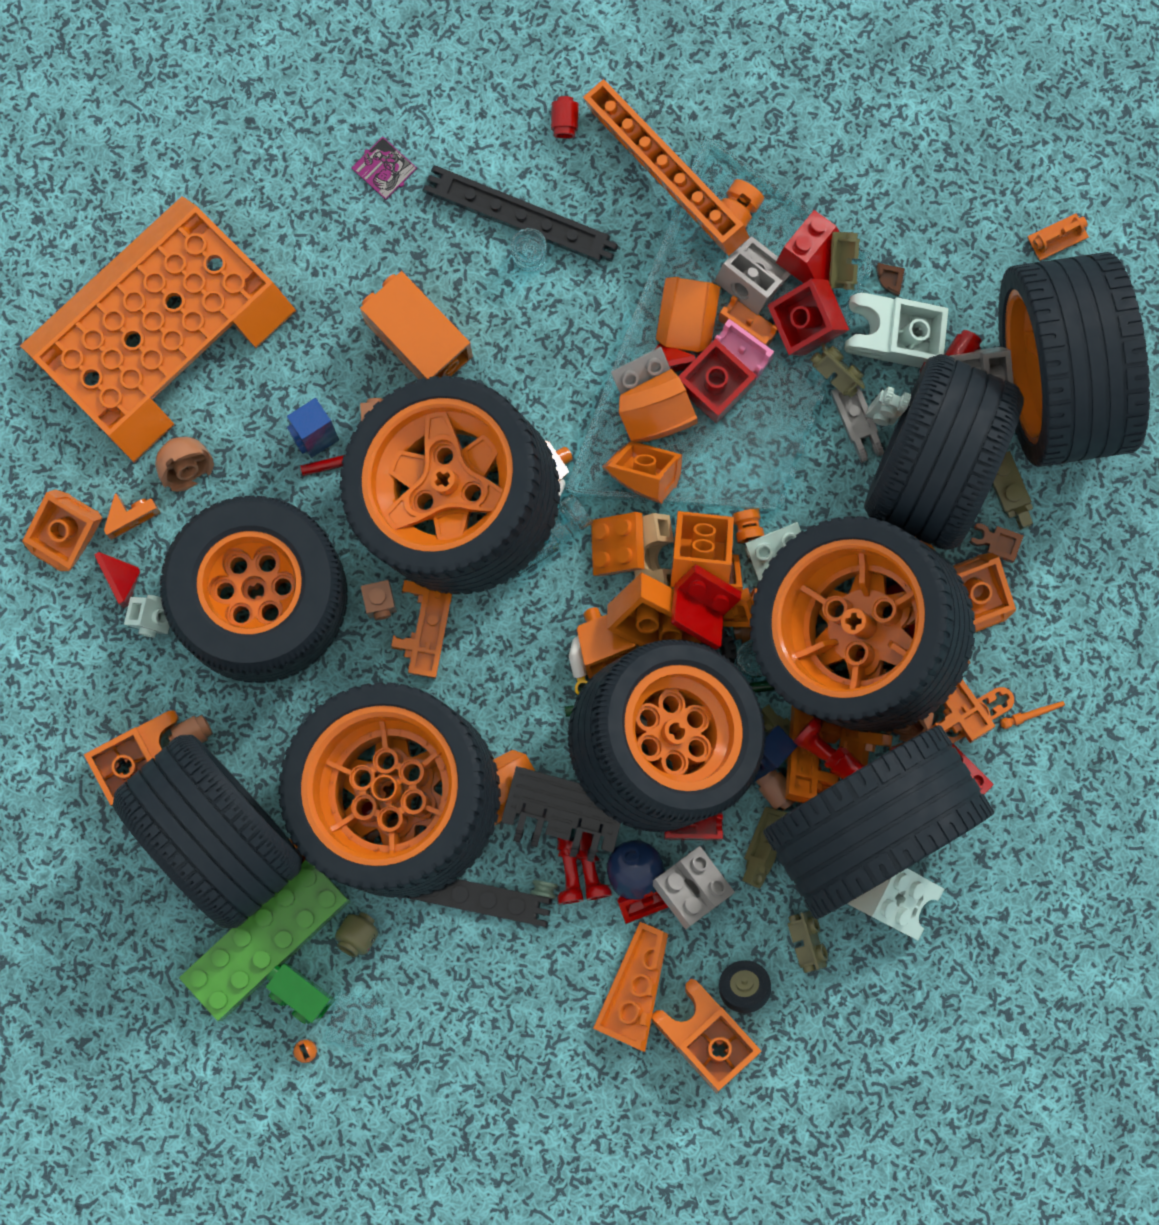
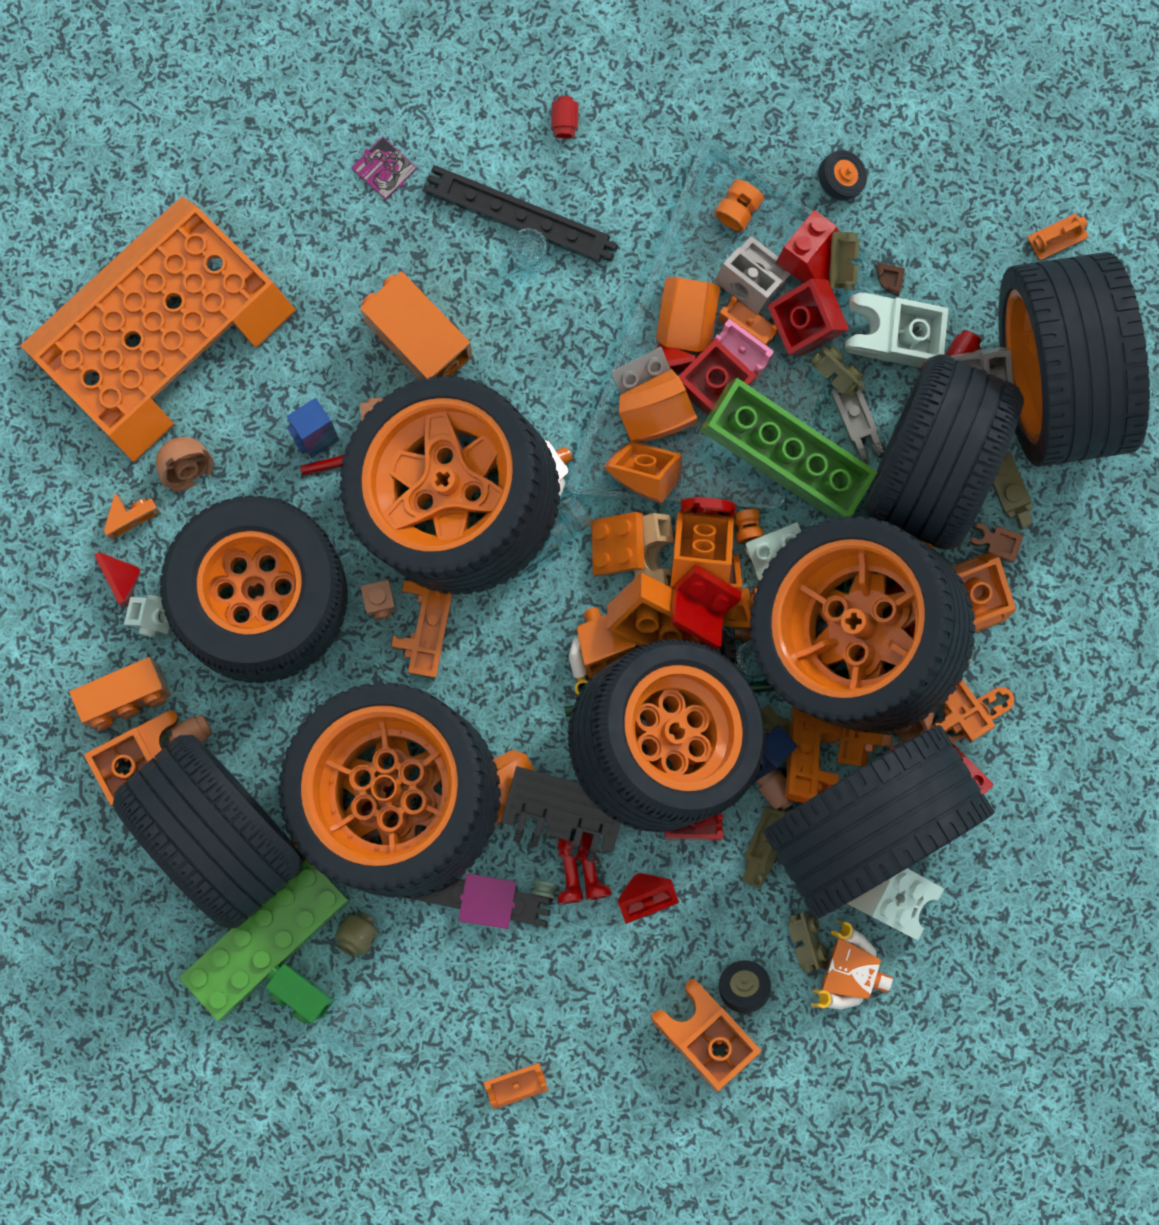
(61, 530): orange slope -> none
(120, 694): none -> orange brick
(310, 1047): orange hinge -> none
(487, 901): none -> magenta piece
(516, 1085): none -> orange hinge
(632, 996): orange wing -> none
(634, 868): dark blue cylinder -> none
(666, 167): orange brick -> none
(692, 887): light grey brick -> none
(708, 506): none -> red tile
(788, 450): none -> bright green brick
(840, 761): red piece -> none
(842, 175): none -> black wheel
(851, 971): none -> torso
(888, 407): light aqua hinge -> none
(1019, 718): orange piece -> none

